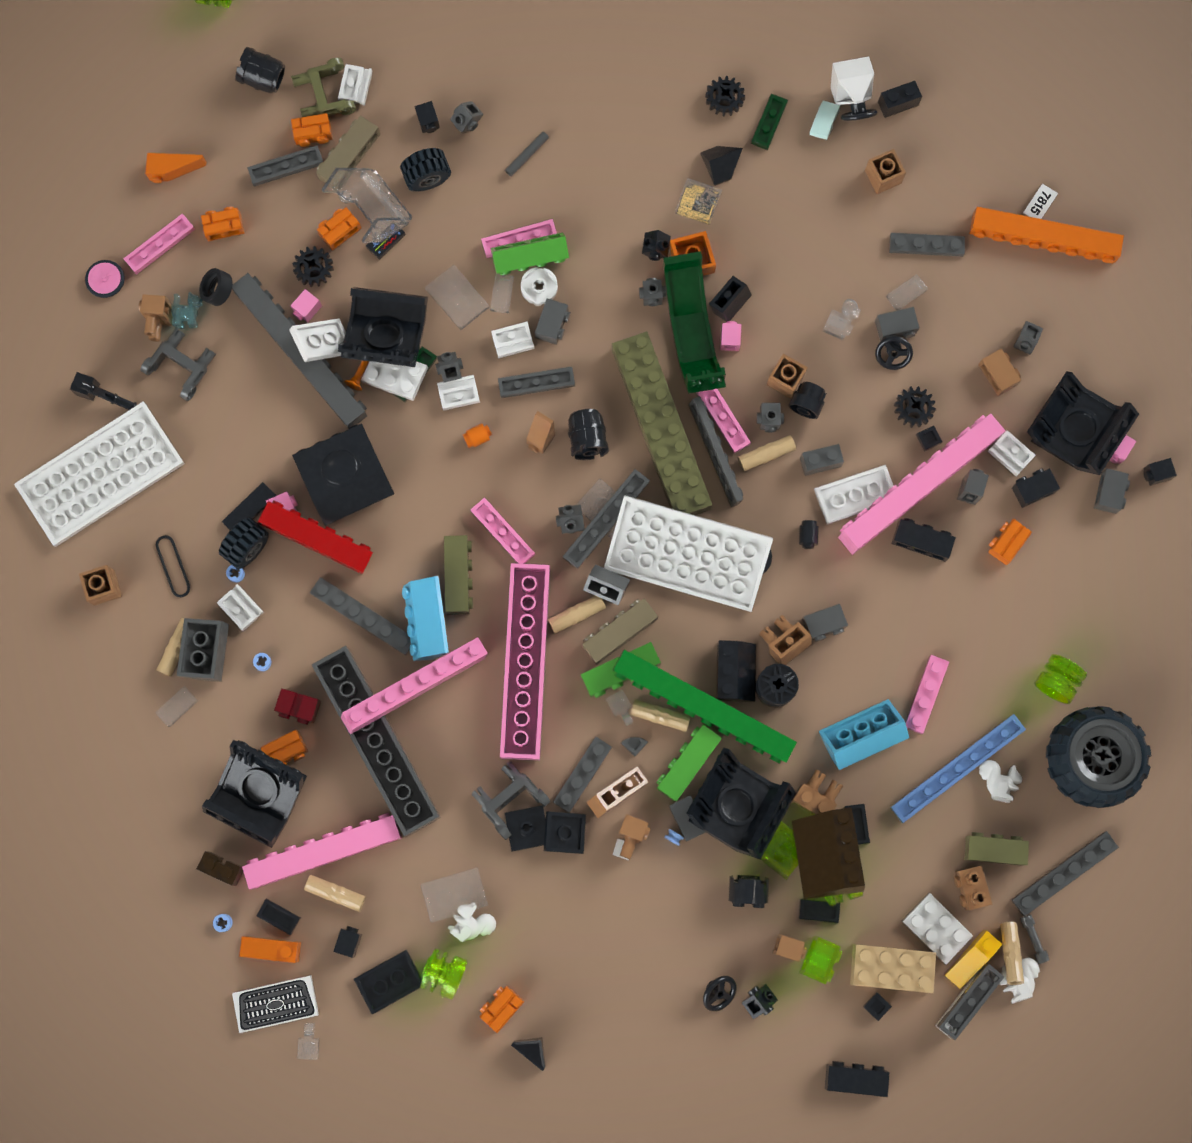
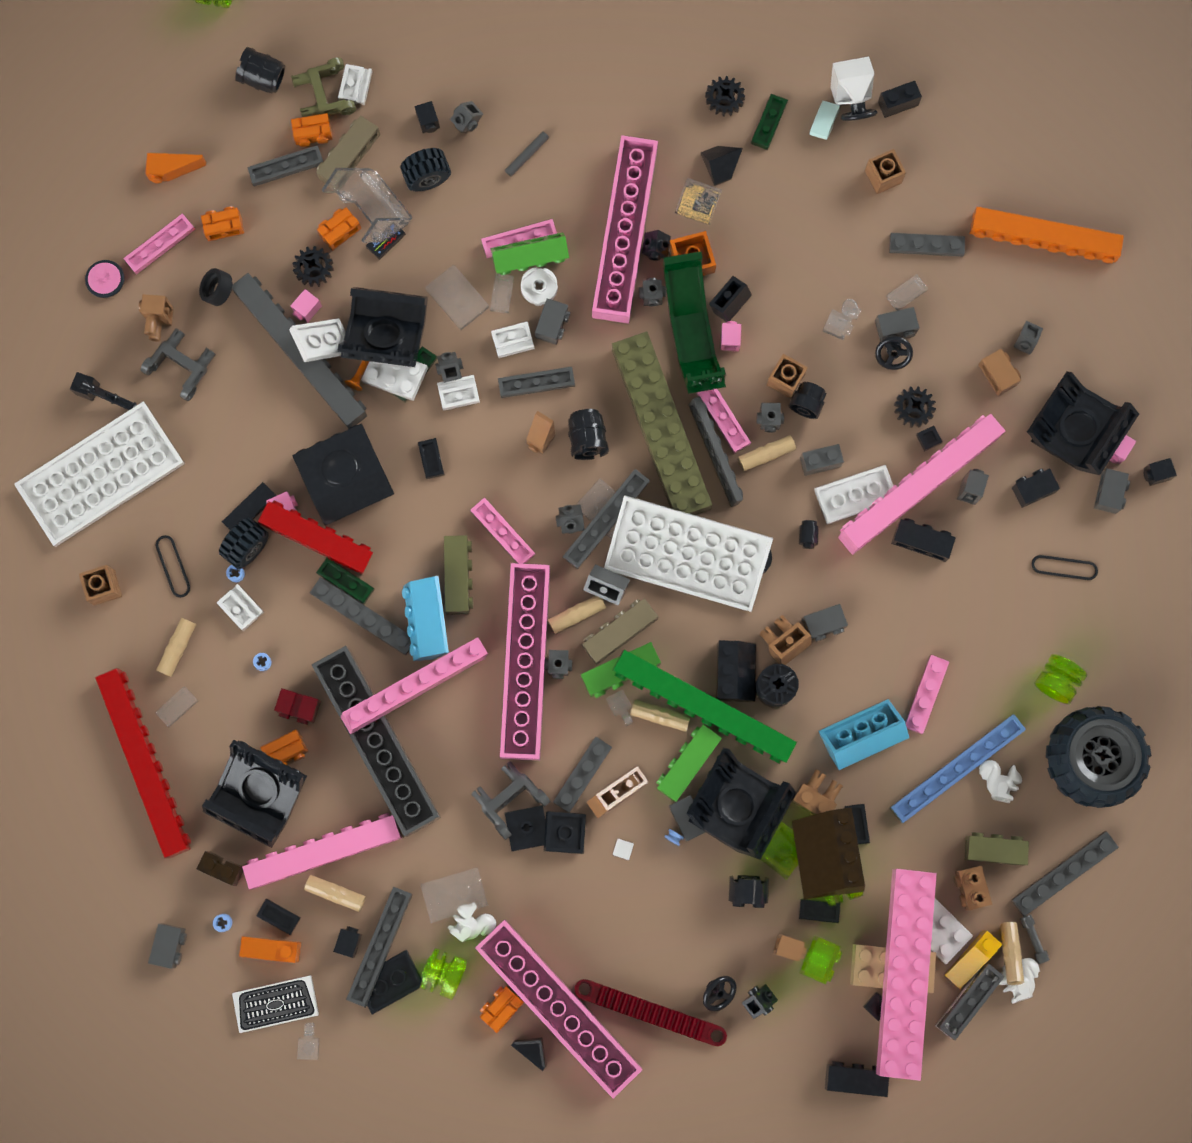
(142, 763): none -> red brick
(167, 946): none -> dark grey brick
(186, 312): clear light blue animal -> none
(203, 649): dark grey slope -> none
(345, 581): none -> dark green tile
(379, 947): none -> dark grey plate
(431, 458): none -> black tile
(477, 435): orange brick -> none
(555, 657): none -> dark grey brick
(559, 1008): none -> bright pink brick
(624, 229): none -> bright pink brick
(633, 831): medium nougat brick -> none
(634, 744): dark grey tile -> none
(650, 1012): none -> dark red gear
(906, 974): none -> bright pink brick
(1009, 542): orange brick -> none
(1011, 453): white plate -> none
(1040, 202): white tile -> none
(1065, 575): none -> black piece

